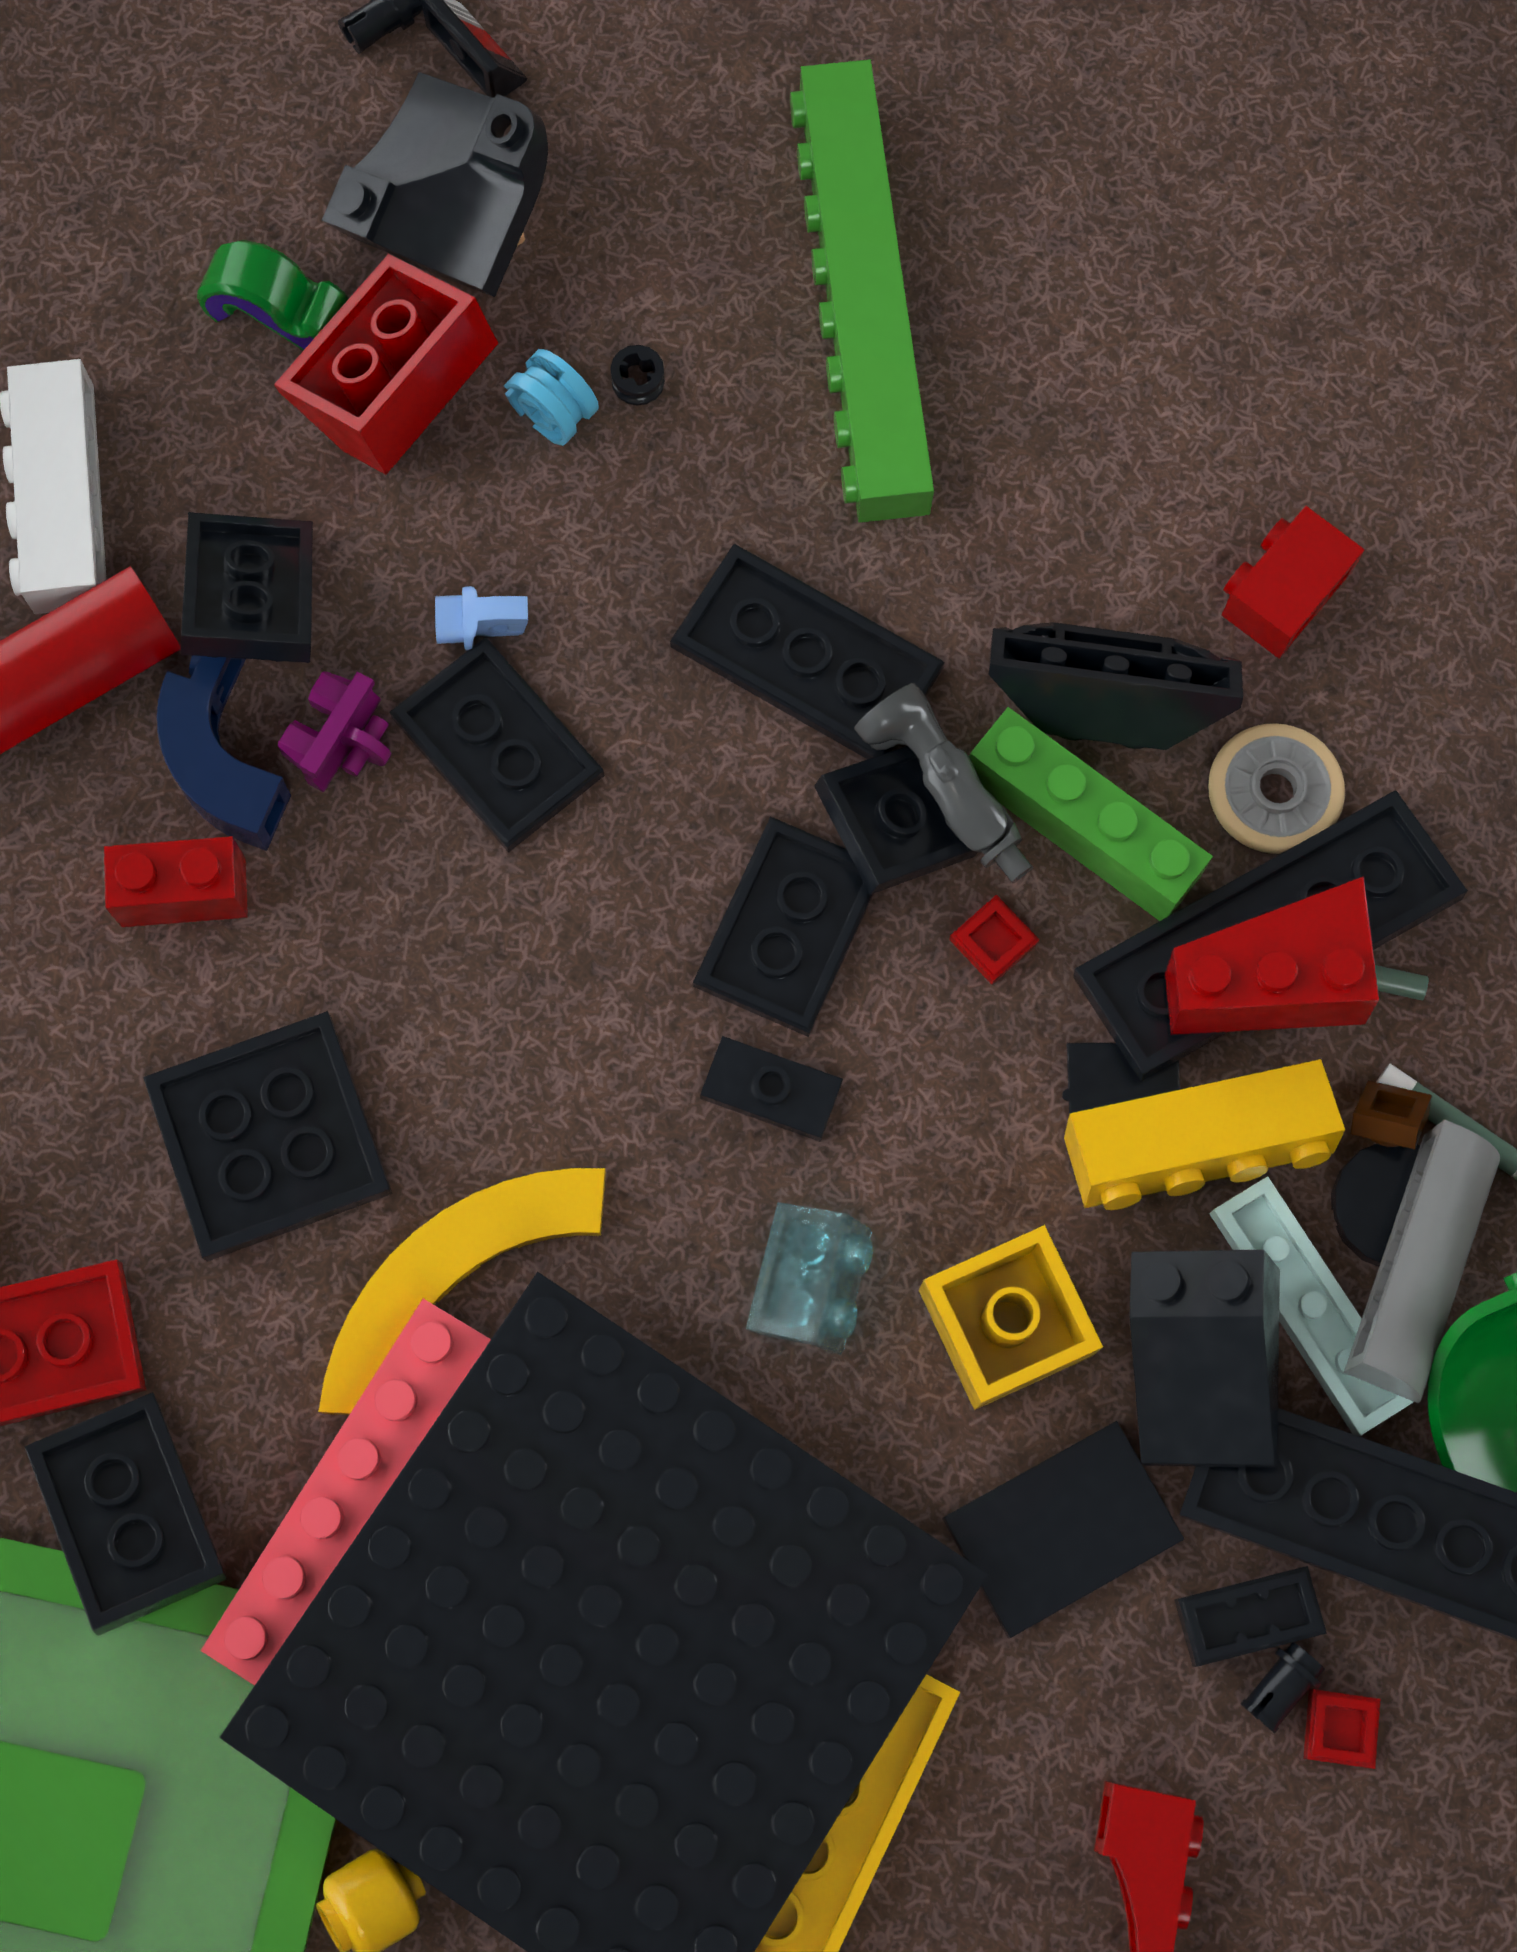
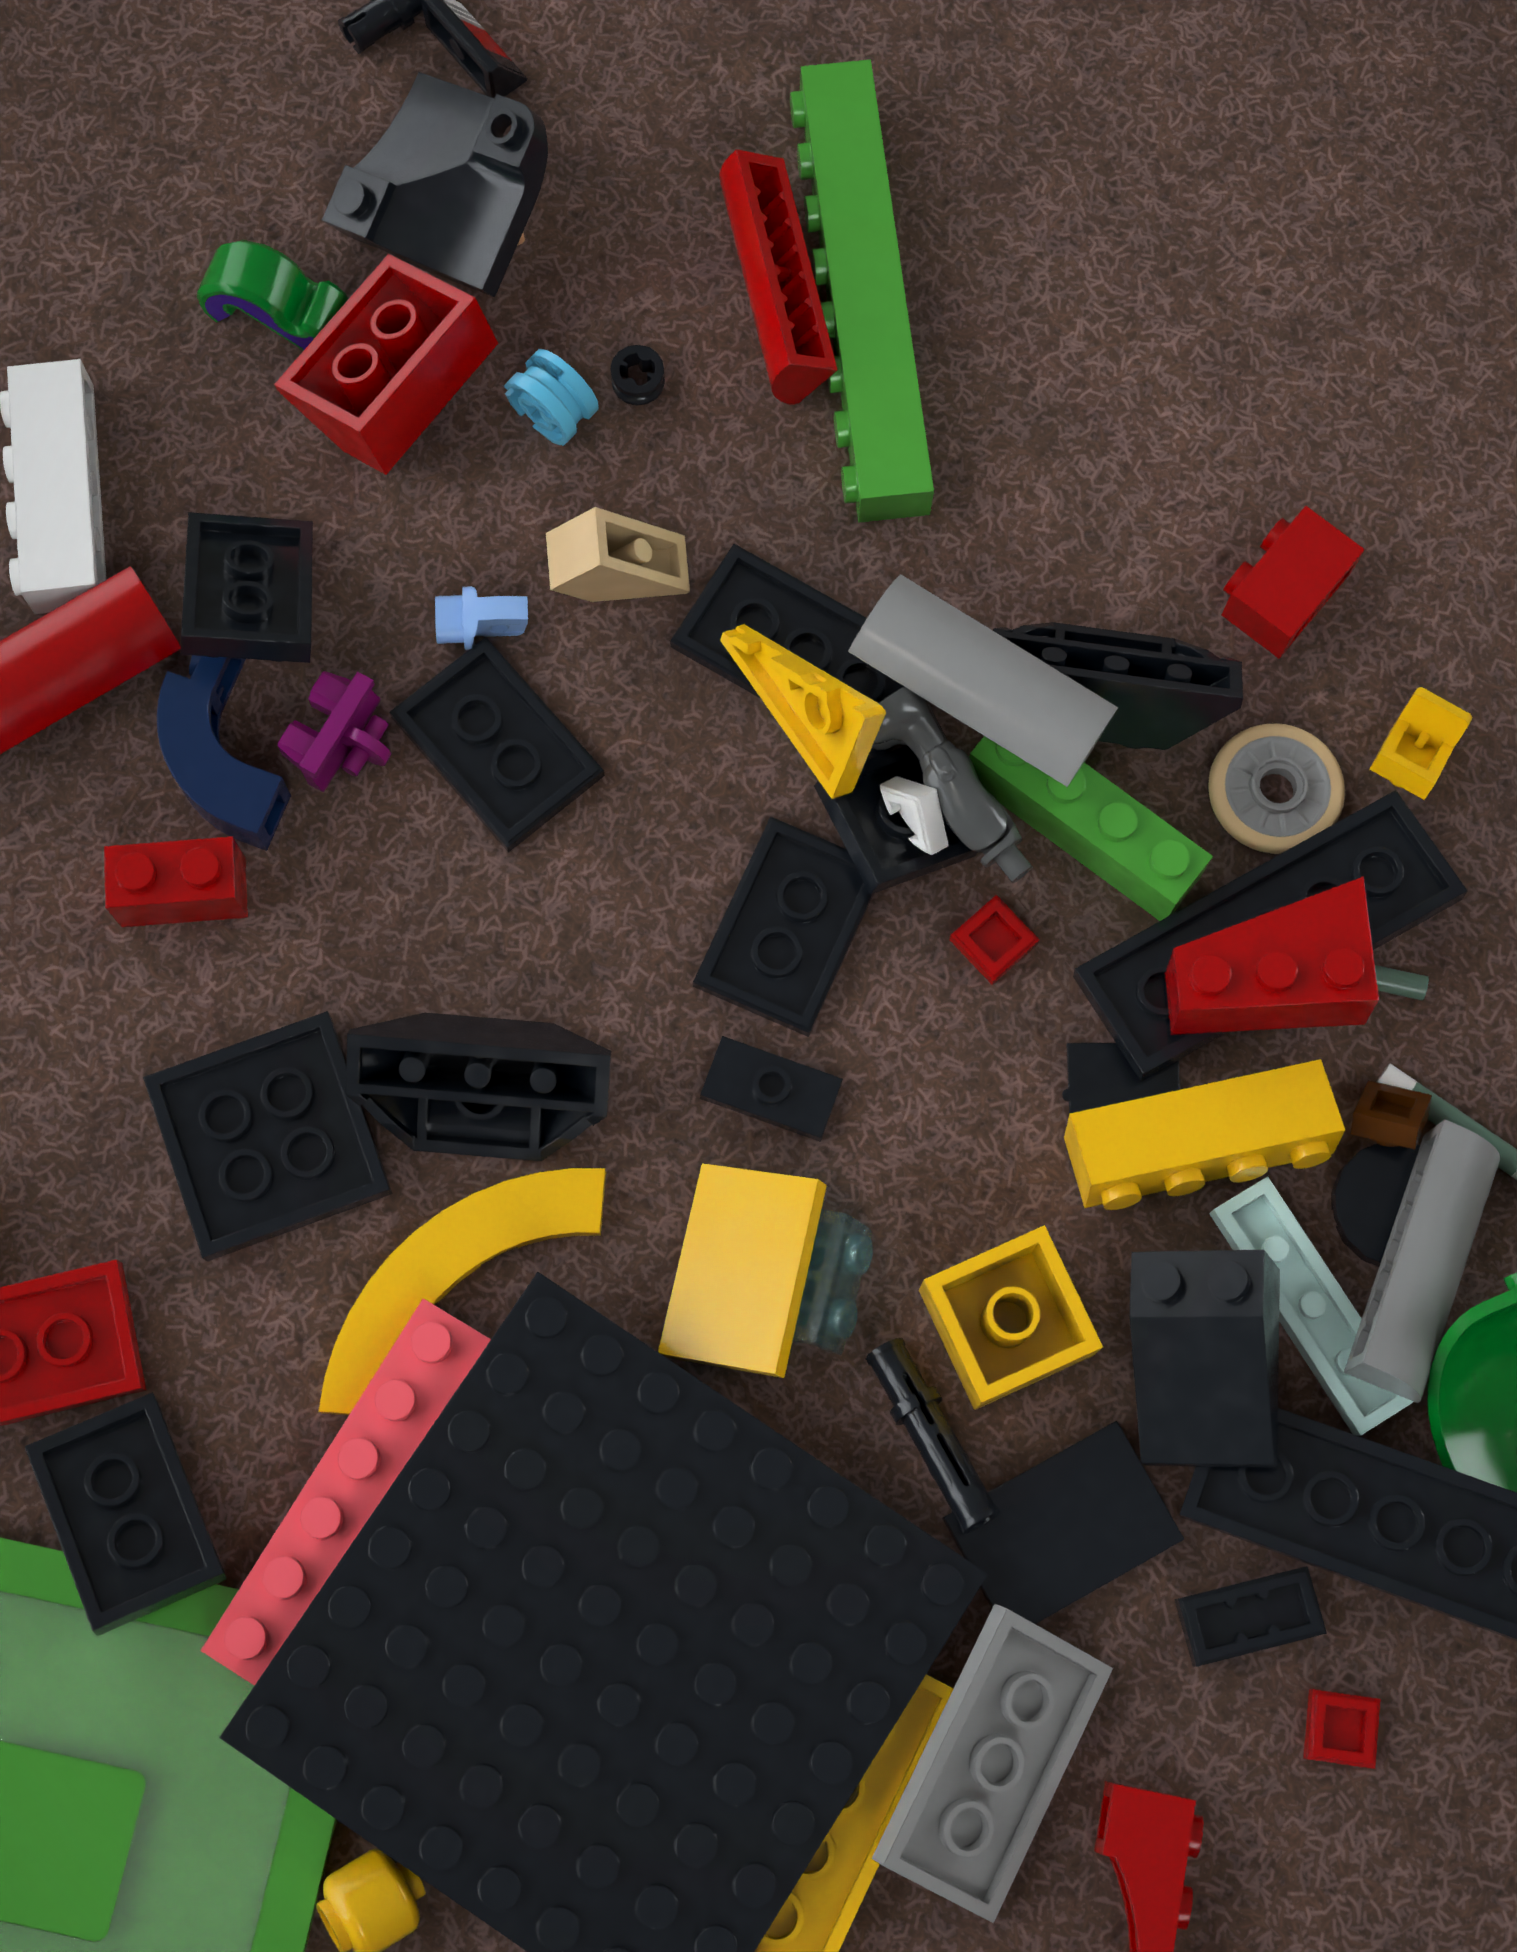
(478, 1083): none -> black wedge
(615, 558): none -> tan slope
(742, 1269): none -> yellow tile
(777, 274): none -> red brick
(818, 713): none -> yellow wing
(919, 1412): none -> black pin
(920, 811): none -> white tile
(982, 679): none -> light grey brick
(992, 1763): none -> light grey plate
(1283, 1686): black pin -> none
(1421, 742): none -> yellow bracket

